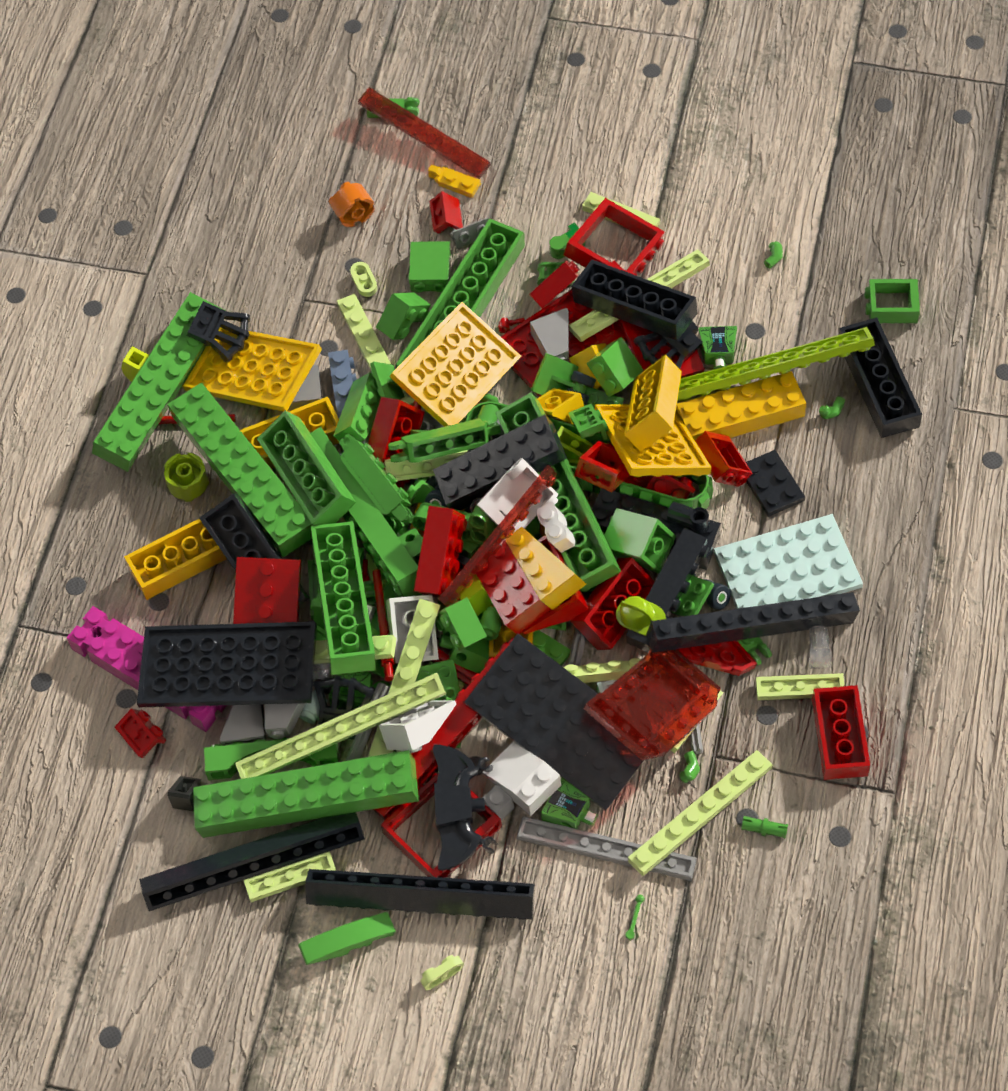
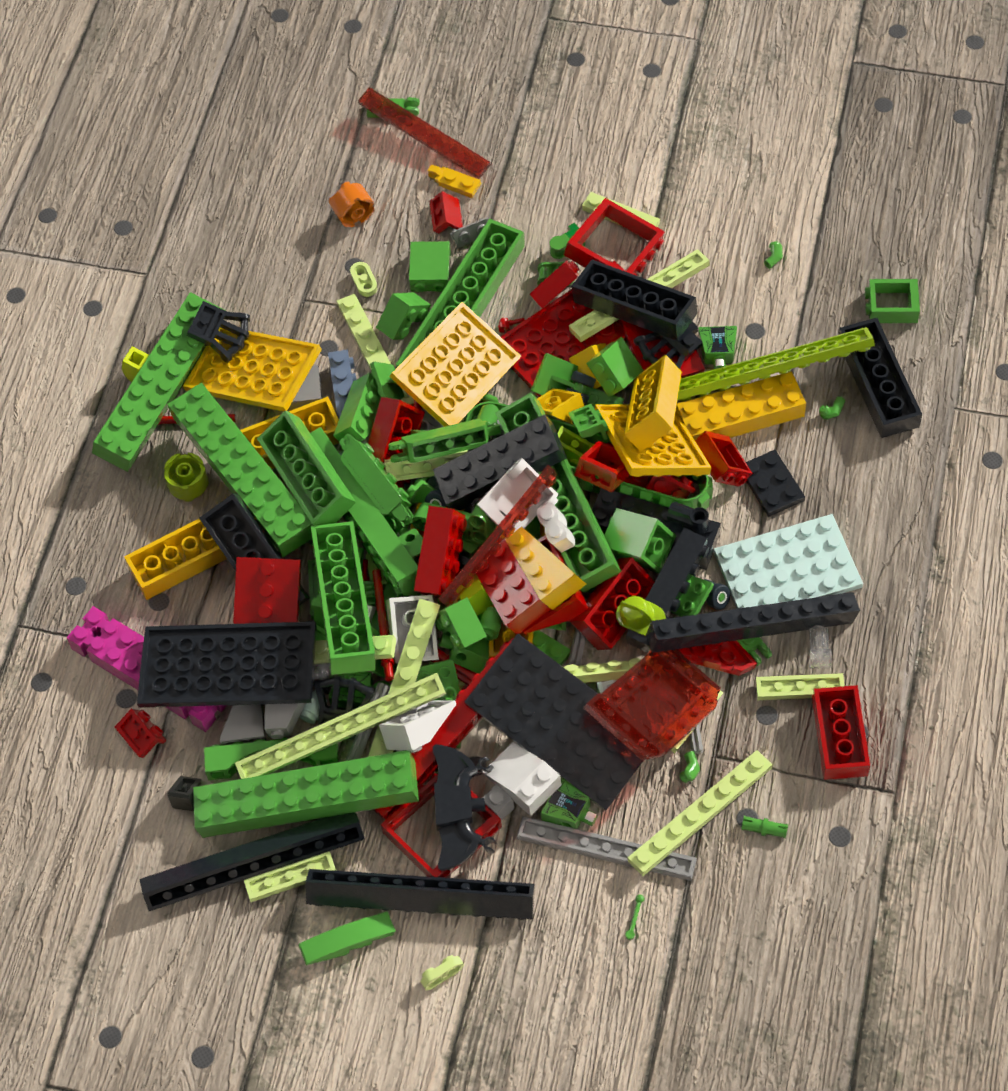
(552, 334): light grey slope -> none

